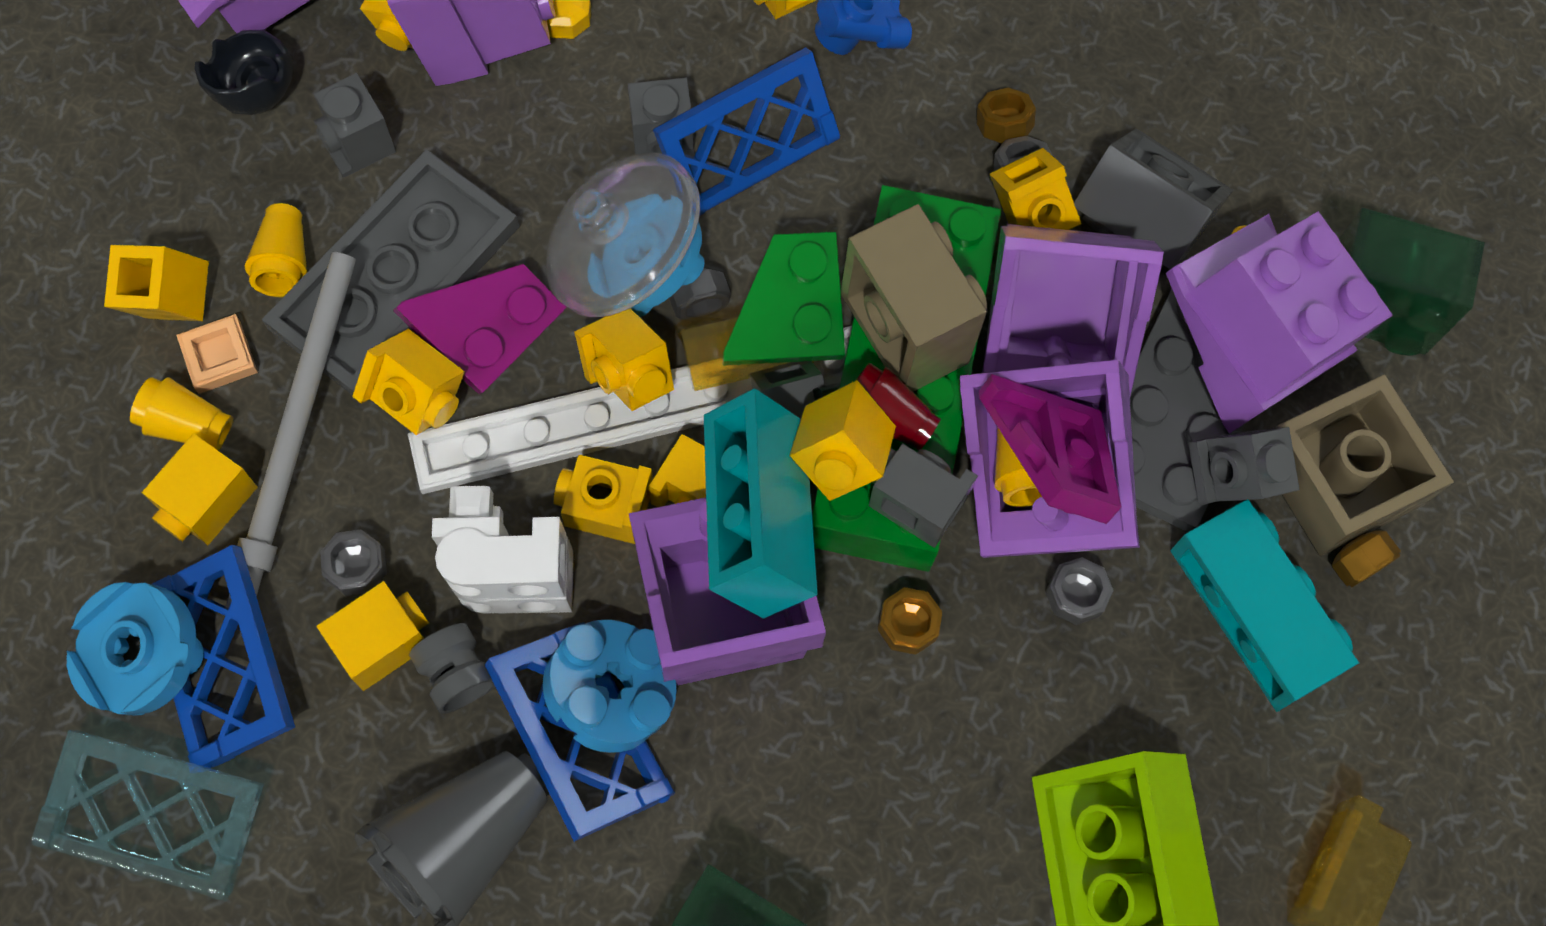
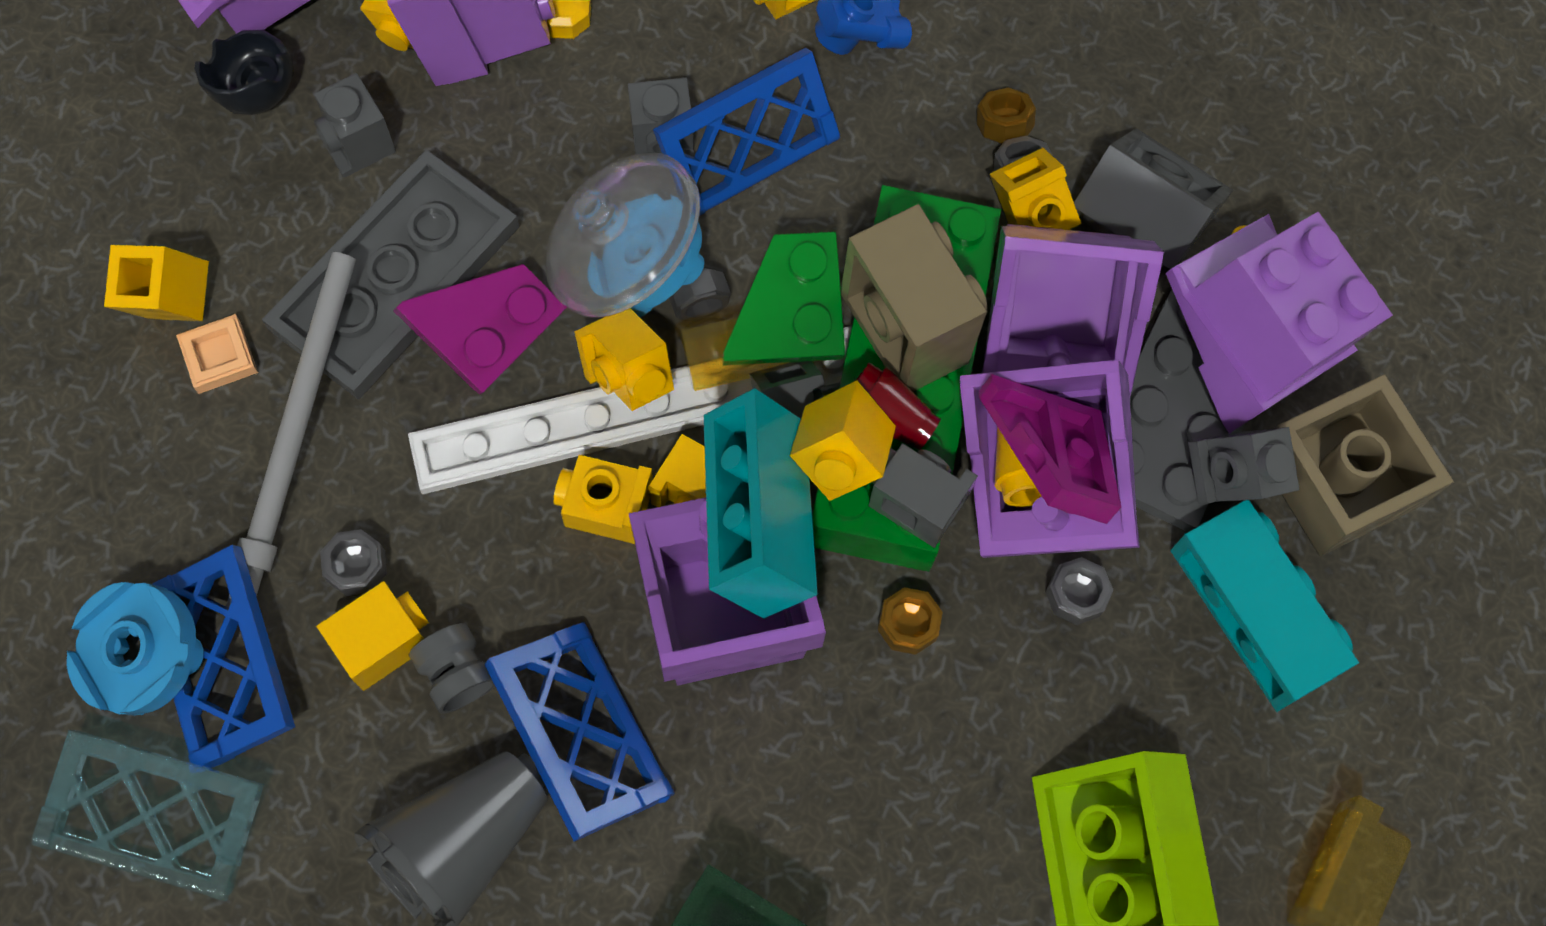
(175, 413): yellow cone -> none
(198, 491): yellow brick -> none
(277, 251): yellow cone -> none
(410, 382): yellow brick -> none
(499, 570): white hips -> none
(586, 708): dark azure plate -> none
(1365, 557): pearl gold tile -> none
(1418, 273): clear green brick -> none

